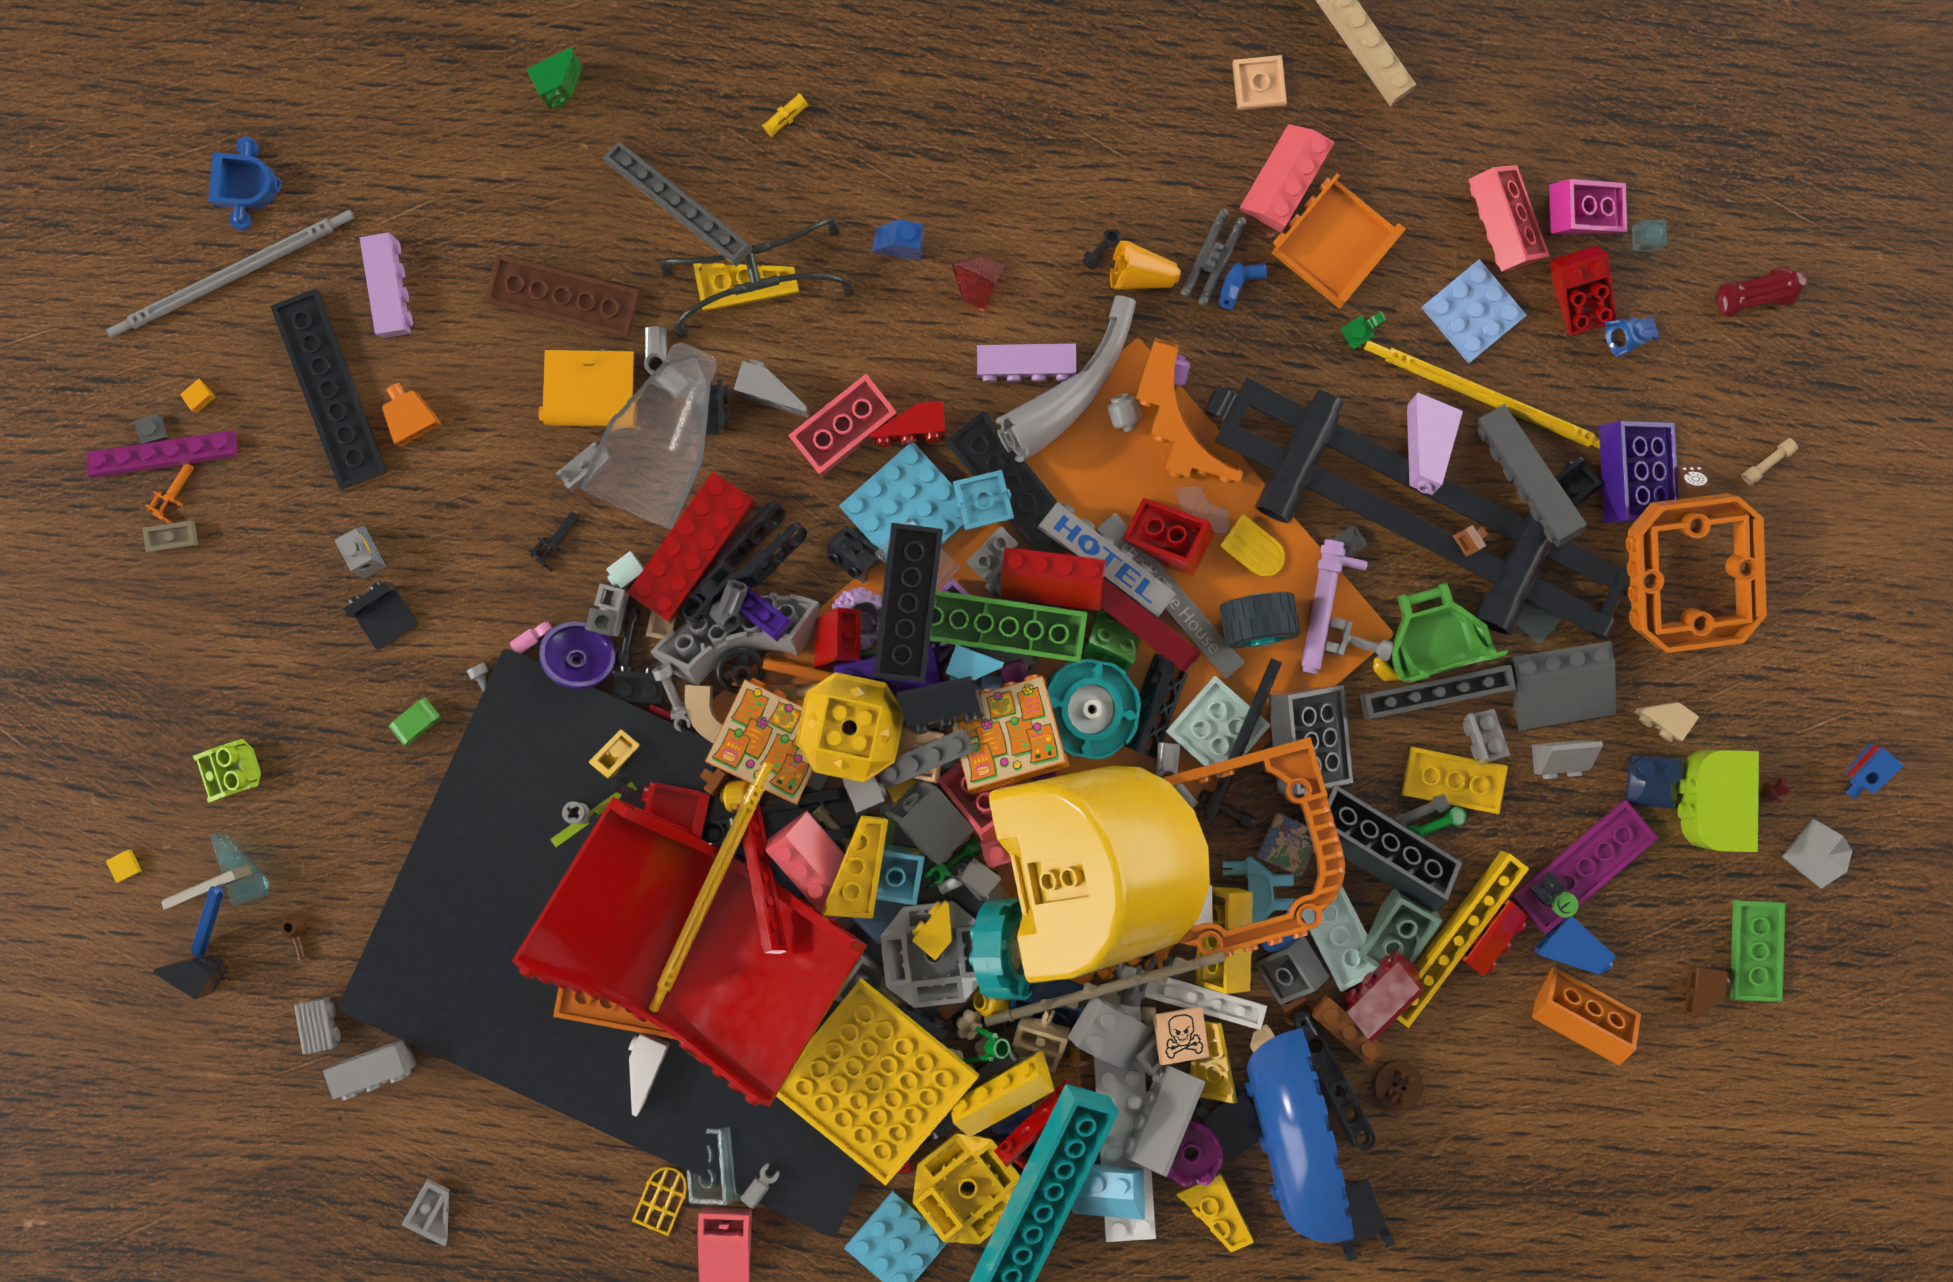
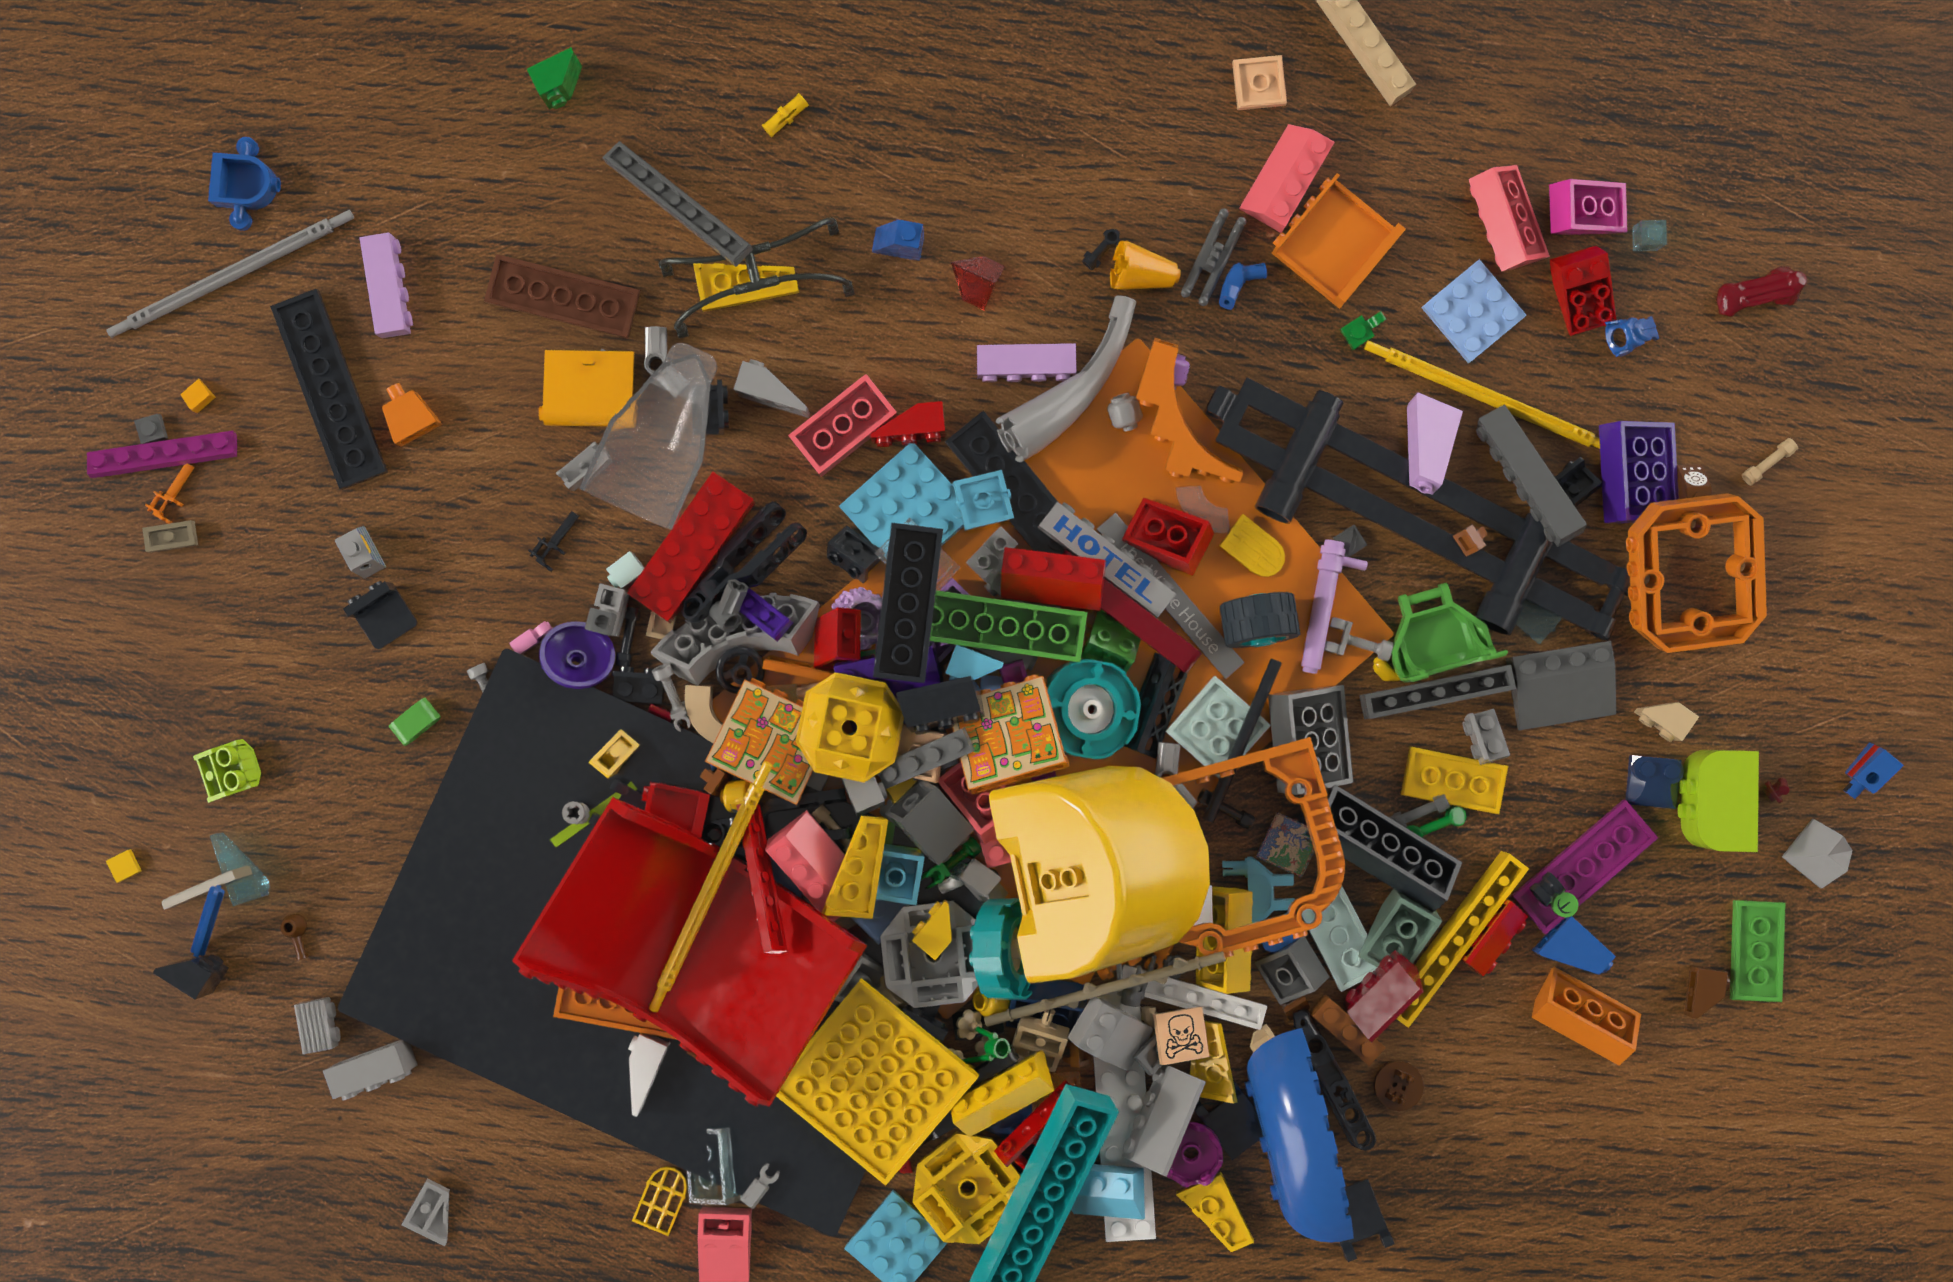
(1564, 757): light grey slope -> none

